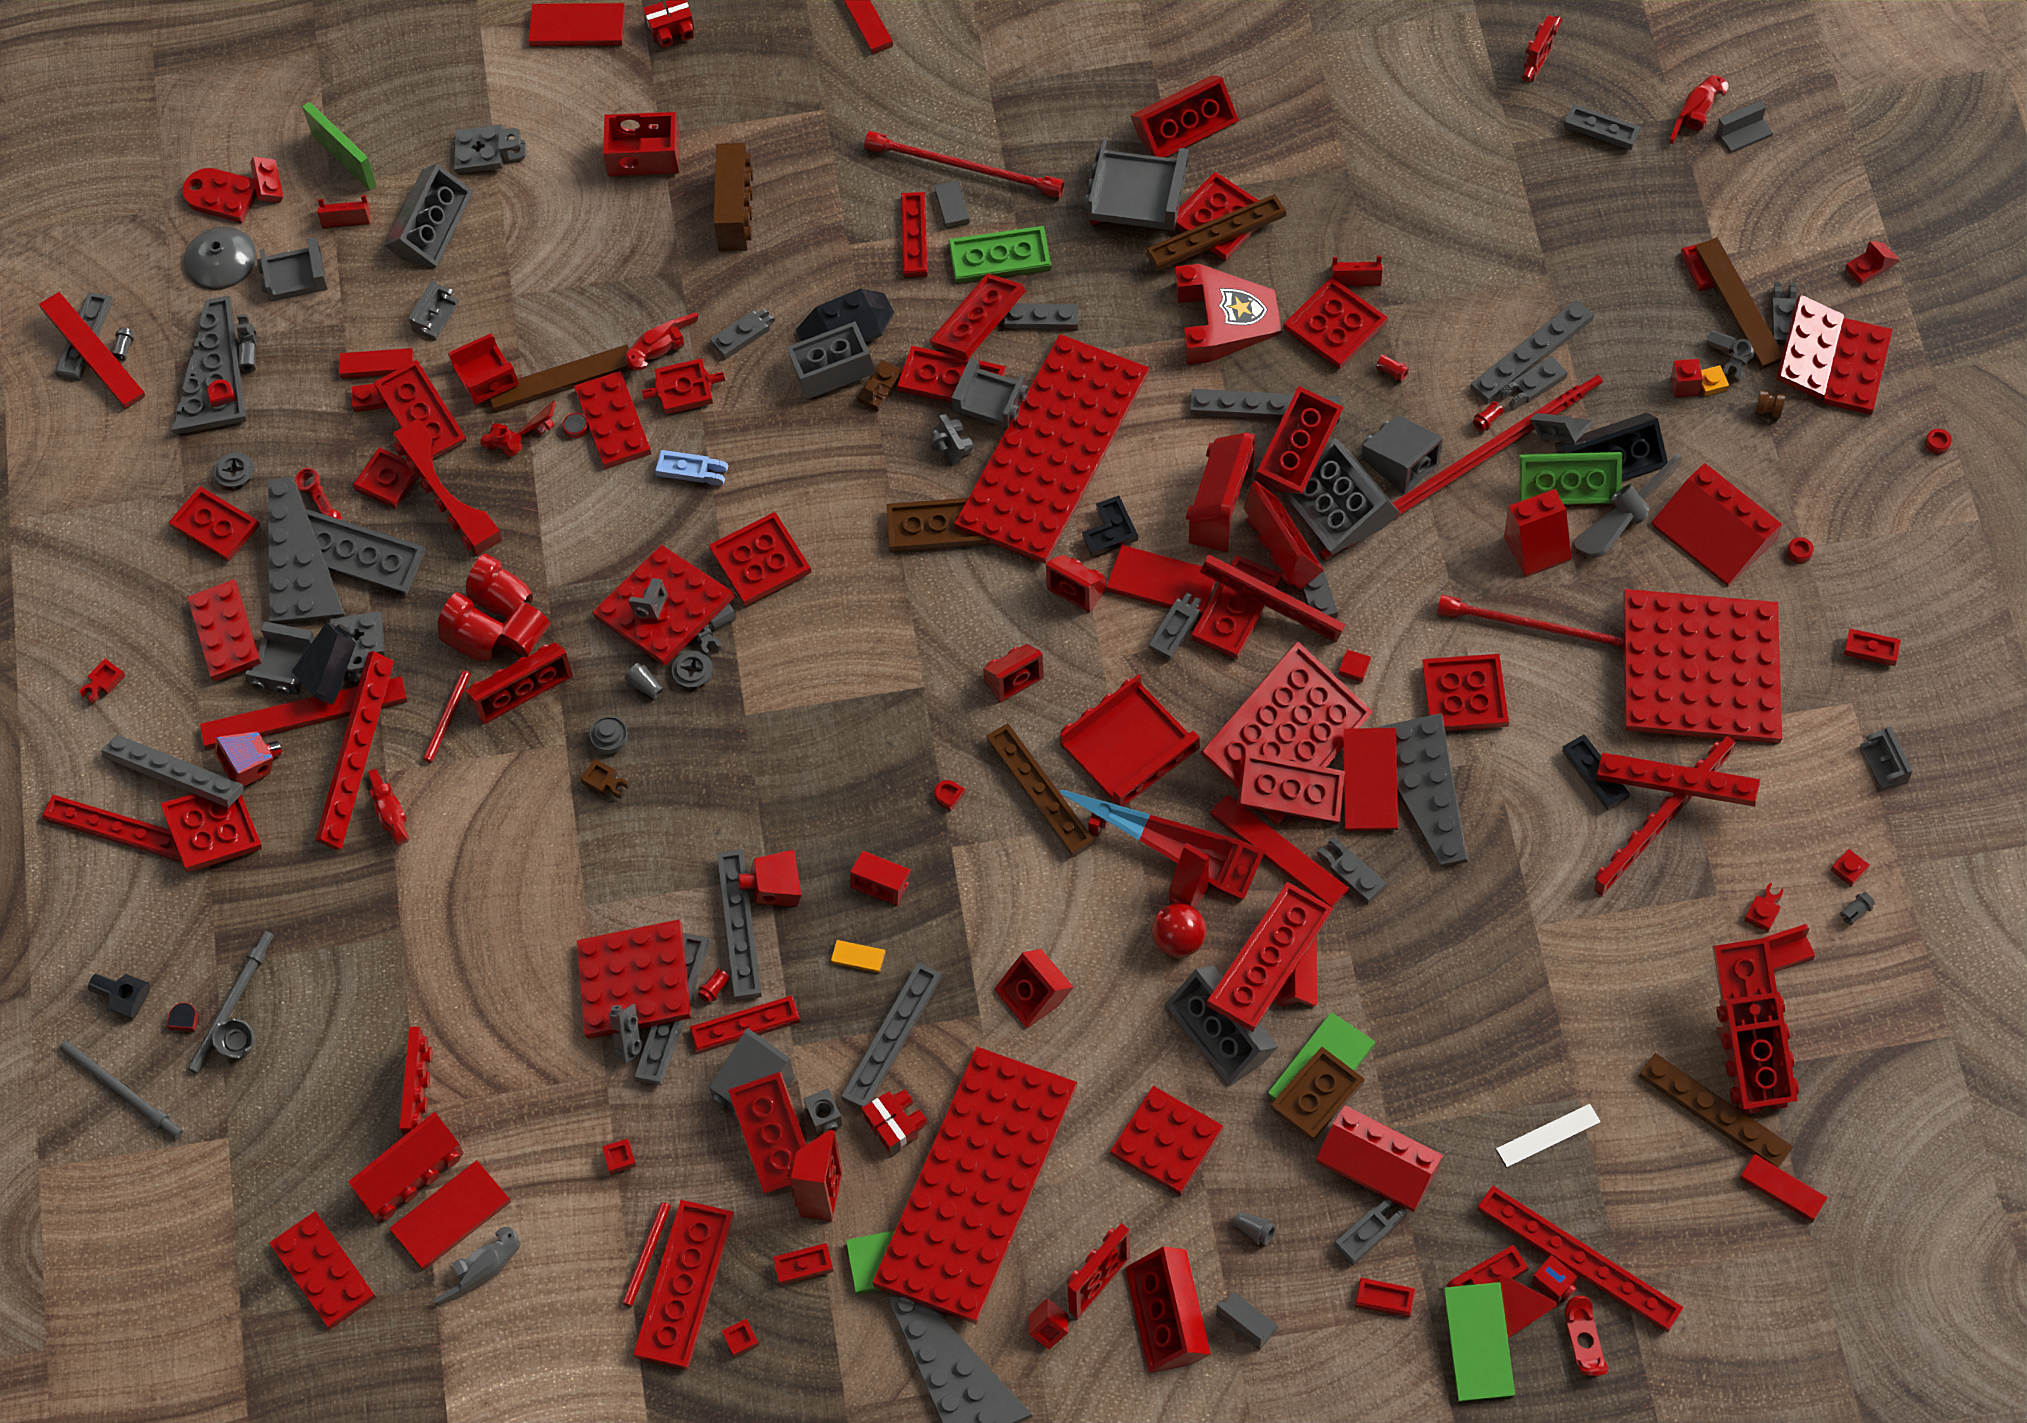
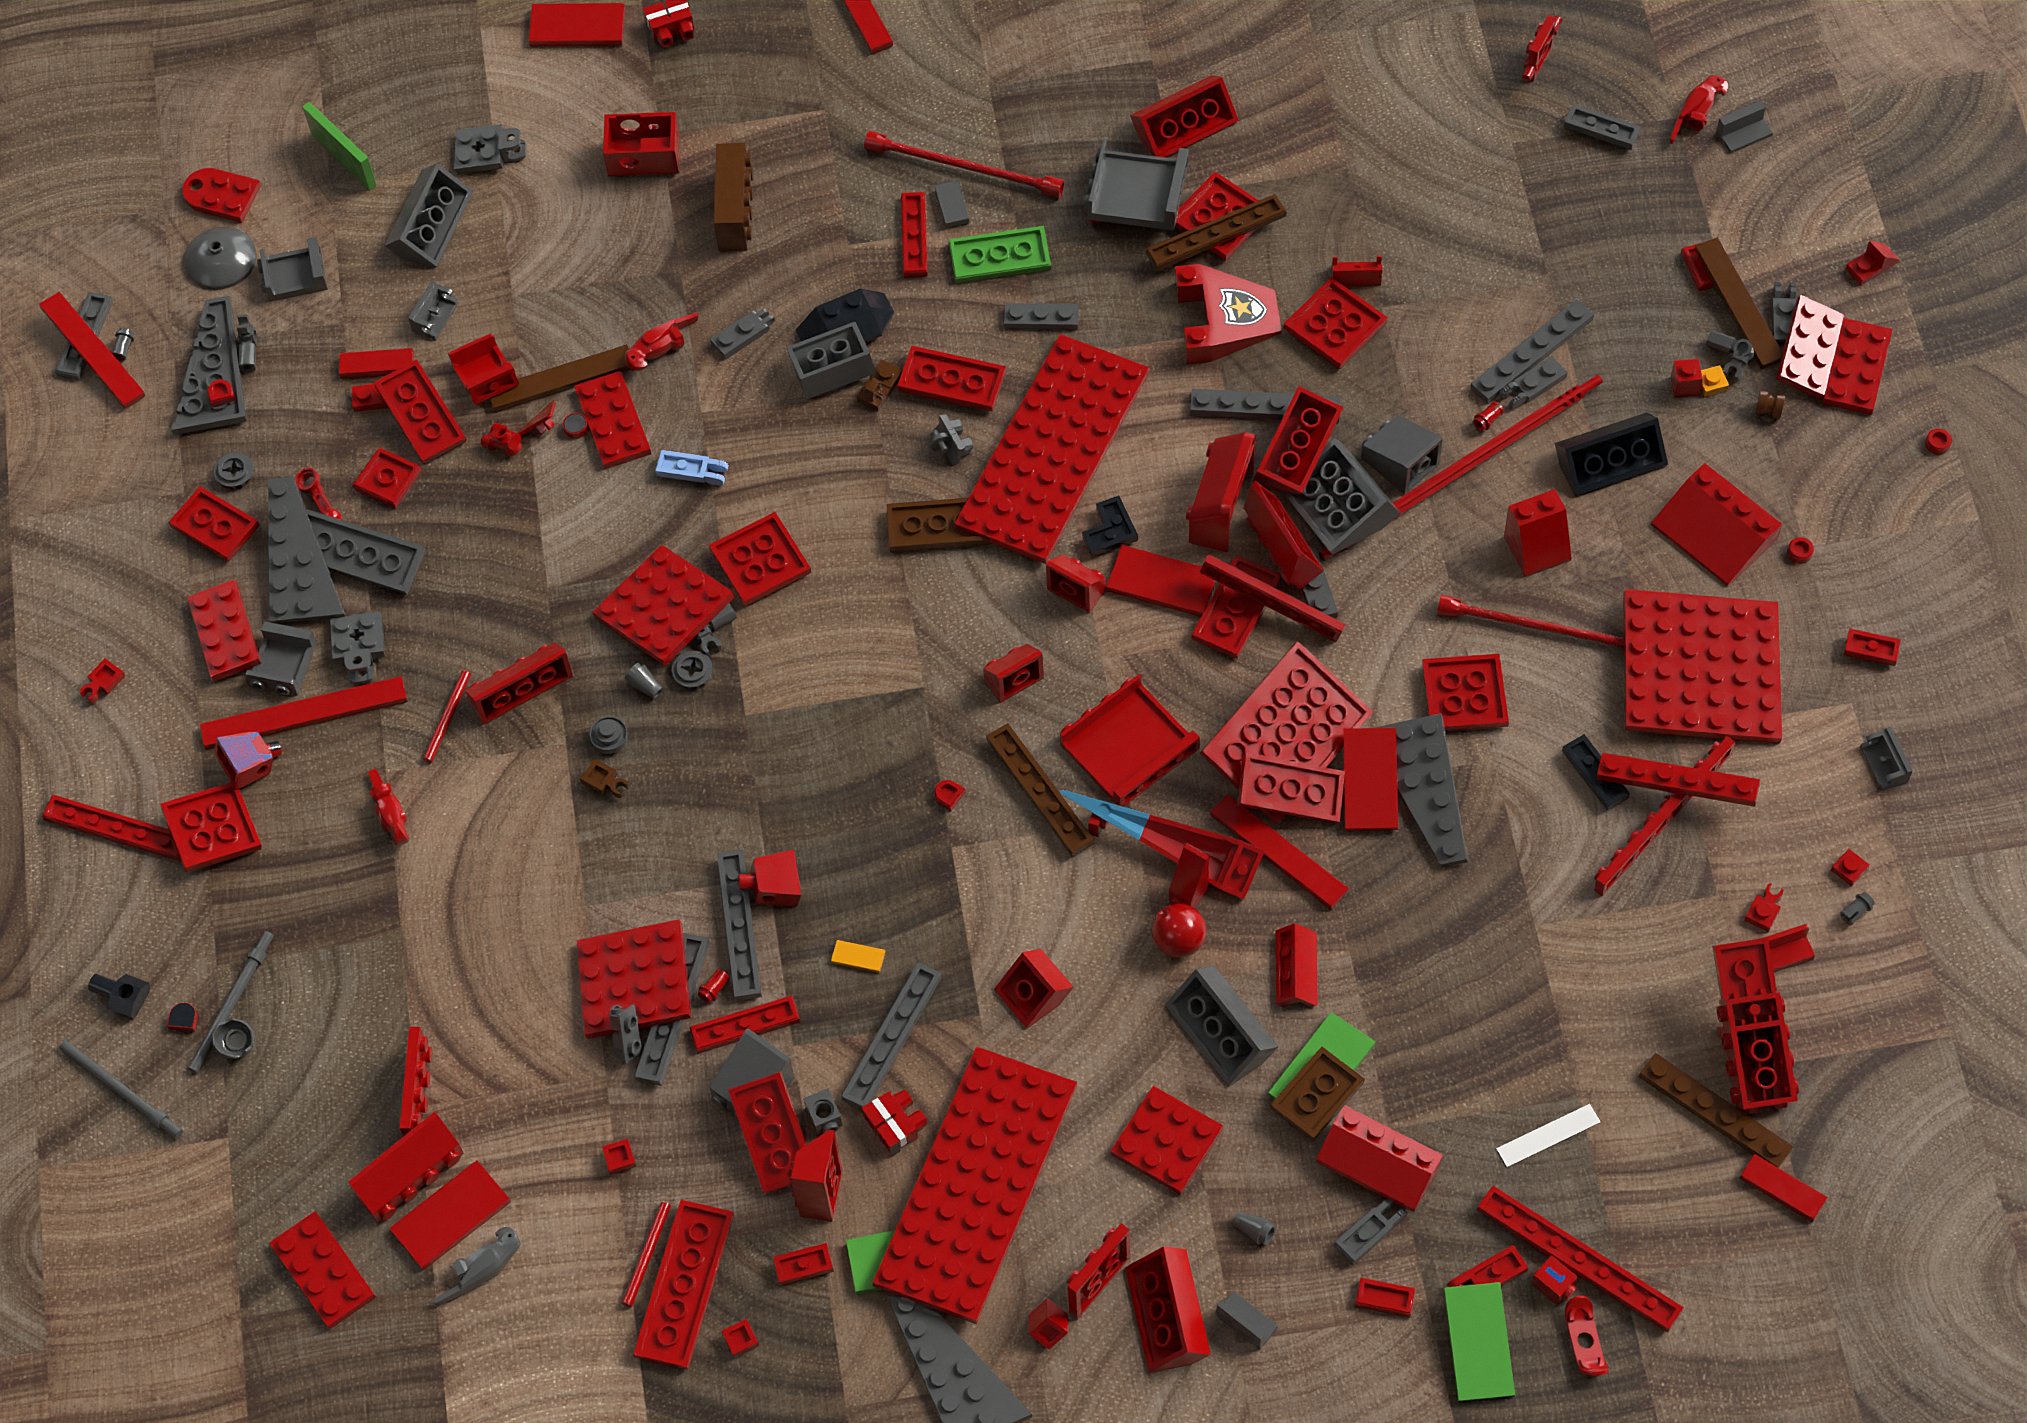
(172, 770): dark grey plate -> none
(266, 179): red plate -> none
(326, 662): black slope -> none
(344, 213): red hinge -> none
(354, 751): red plate -> none
(474, 525): red arch -> none
(499, 592): red piece -> none
(652, 600): dark grey bracket -> none
(683, 386): red plate -> none
(879, 878): red hinge -> none
(977, 316): red plate -> none
(988, 395): dark grey panel -> none
(1175, 626): dark grey hinge -> none
(1269, 957): red plate -> none
(1352, 871): dark grey hinge -> none
(1354, 665): red tile -> none
(1393, 368): red pin -> none
(1522, 1304): red piece -> none
(1559, 427): dark grey panel -> none
(1575, 476): bright green tile -> none
(1629, 509): dark grey piece -> none

